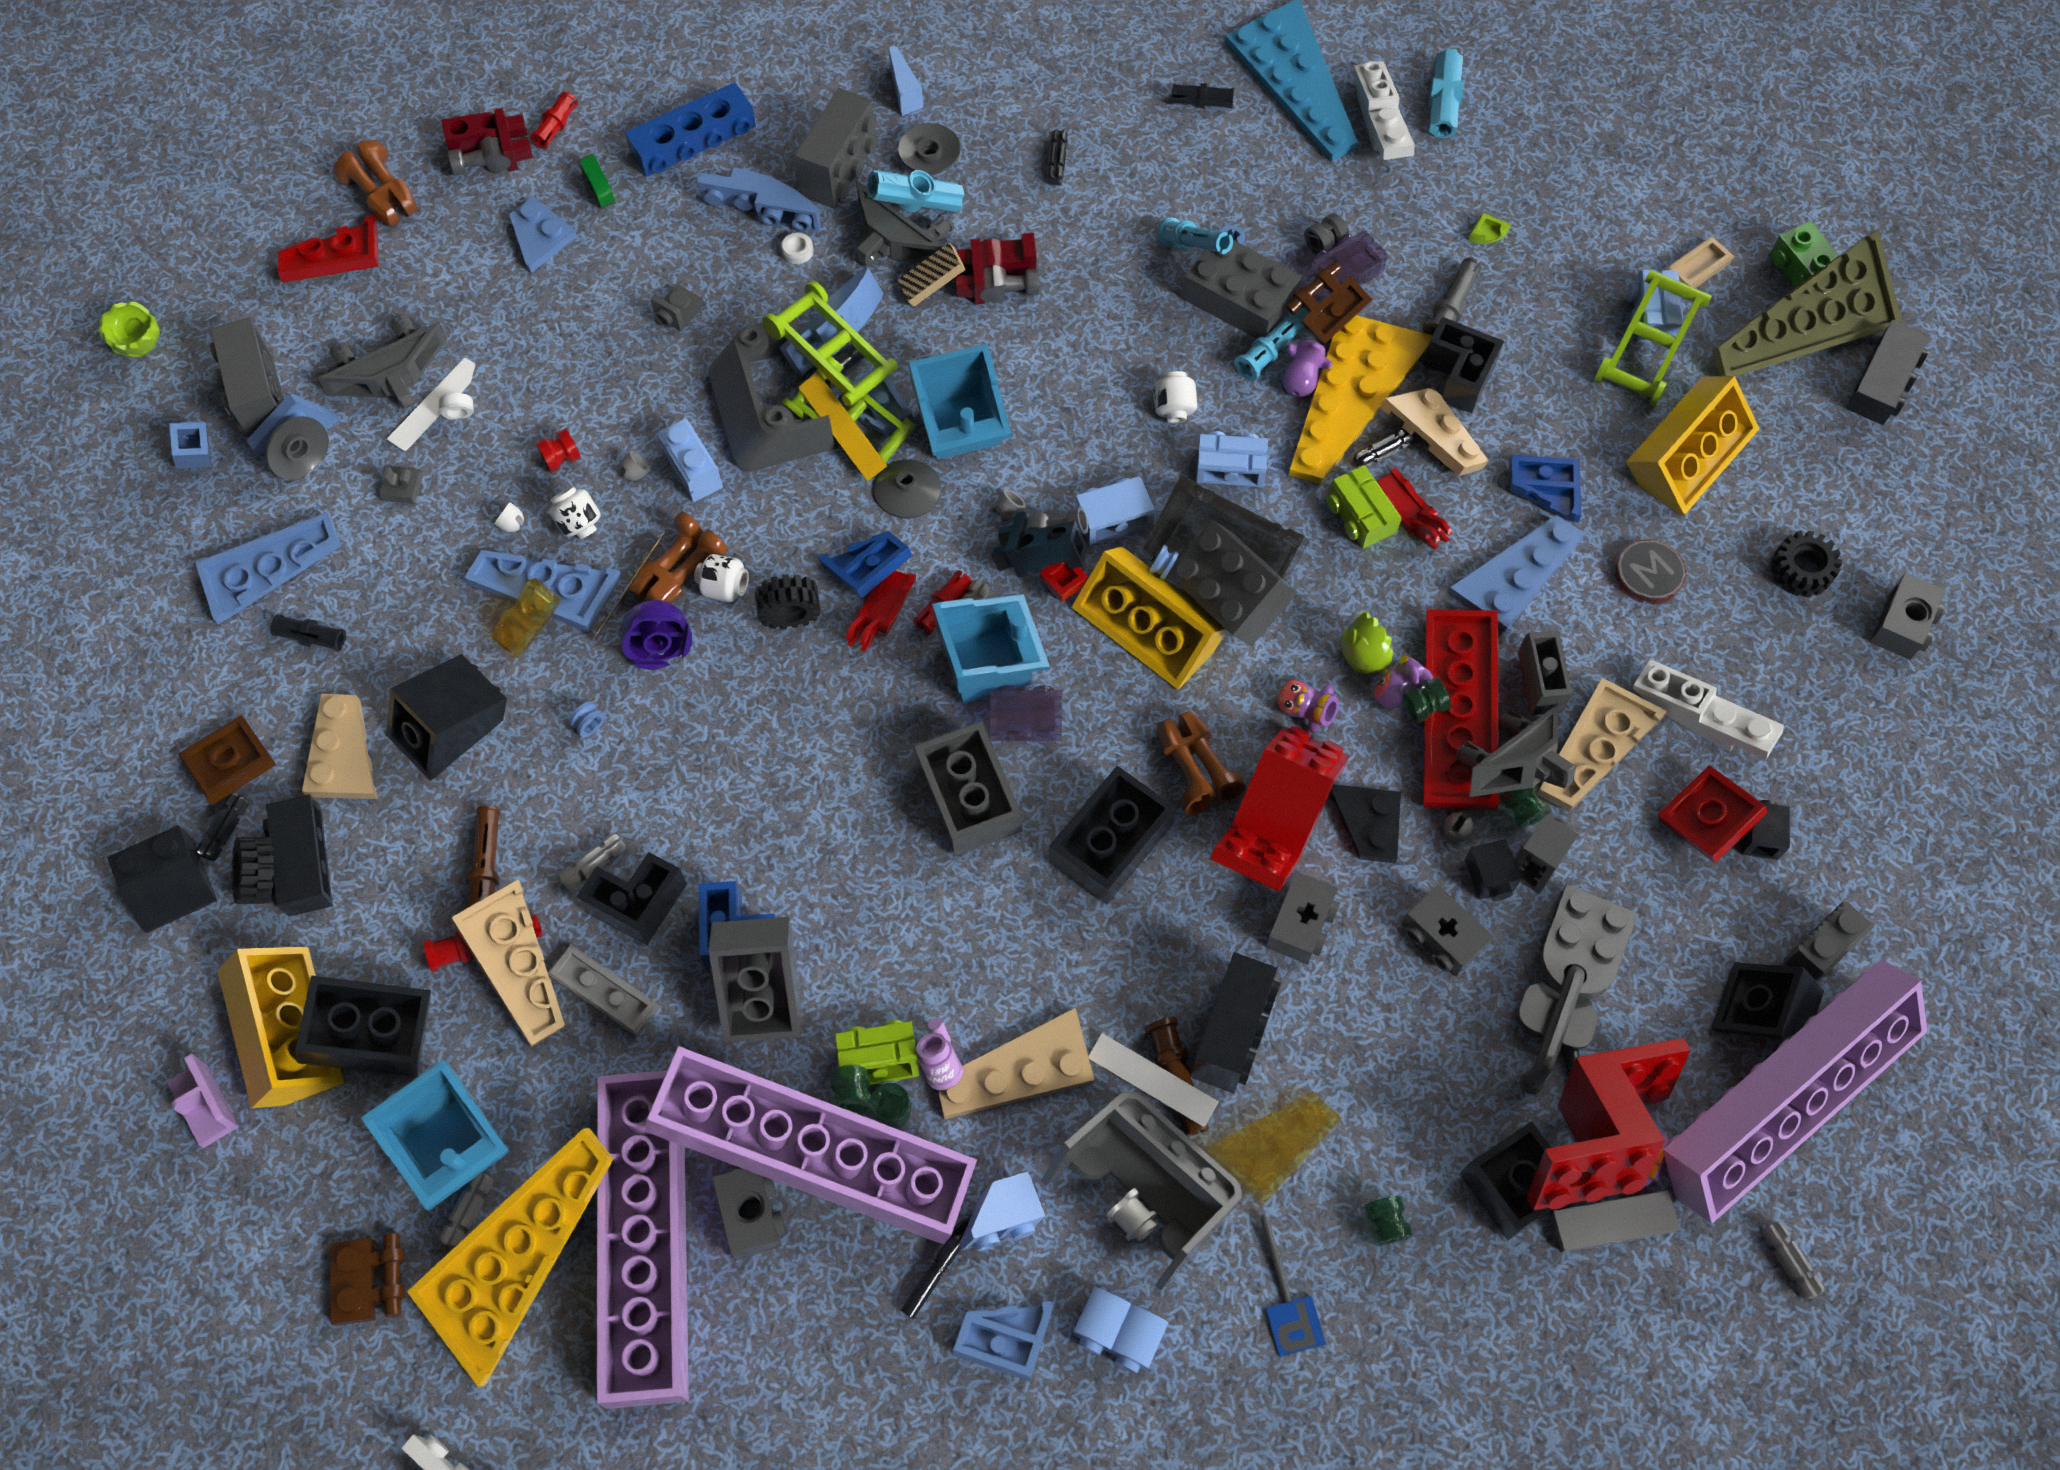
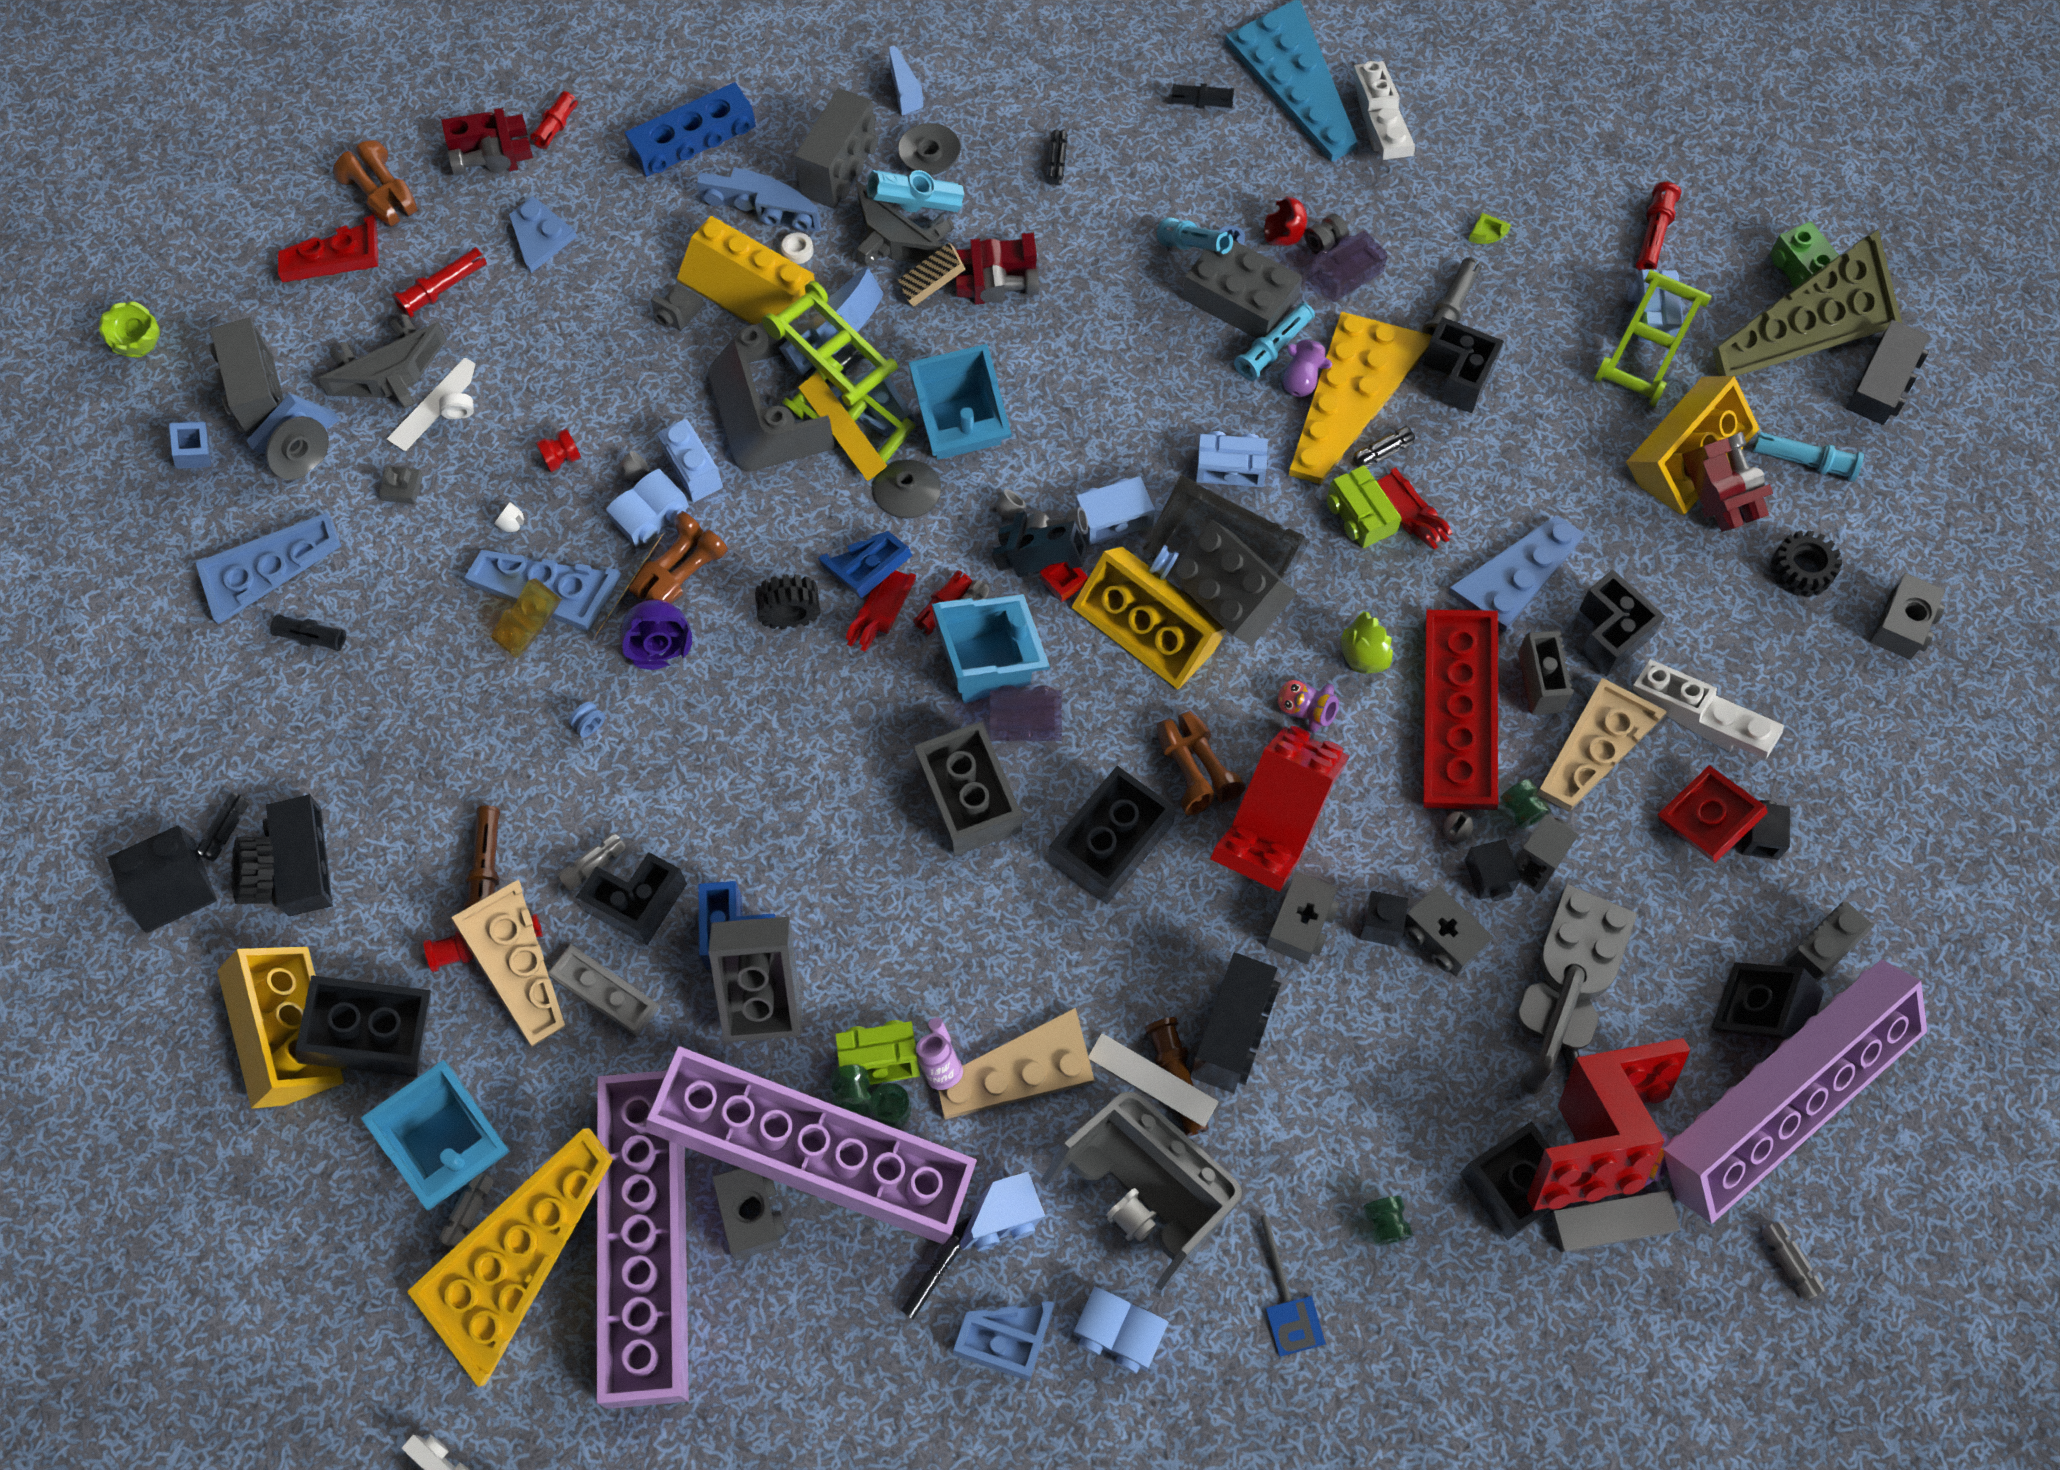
(201, 1102): lavender panel -> none
(226, 759): reddish brown plate -> none
(339, 752): tan wing -> none
(354, 1279): reddish brown plate -> none
(427, 290): none -> red pin
(443, 714): black slope -> none
(574, 512): white head -> none
(596, 180): green beam -> none
(647, 508): none -> light blue brick
(721, 578): white head -> none
(740, 272): none -> yellow slope
(1175, 396): white head -> none
(1275, 1145): clear yellow wing -> none
(1289, 218): none -> red hair
(1335, 310): reddish brown plate -> none
(1371, 820): black wing -> none
(1384, 918): none -> black brick
(1395, 680): medium lavender animal -> none
(1426, 699): clear green wheel -> none
(1435, 422): tan wing -> none
(1446, 93): medium azure piece -> none
(1520, 761): dark grey connector -> none
(1548, 482): blue wing -> none
(1622, 619): none -> black brick
(1650, 571): black tile -> none
(1659, 216): none -> red pin
(1701, 262): tan tile -> none
(1727, 484): none -> dark red hips
(1823, 458): none -> medium azure pin

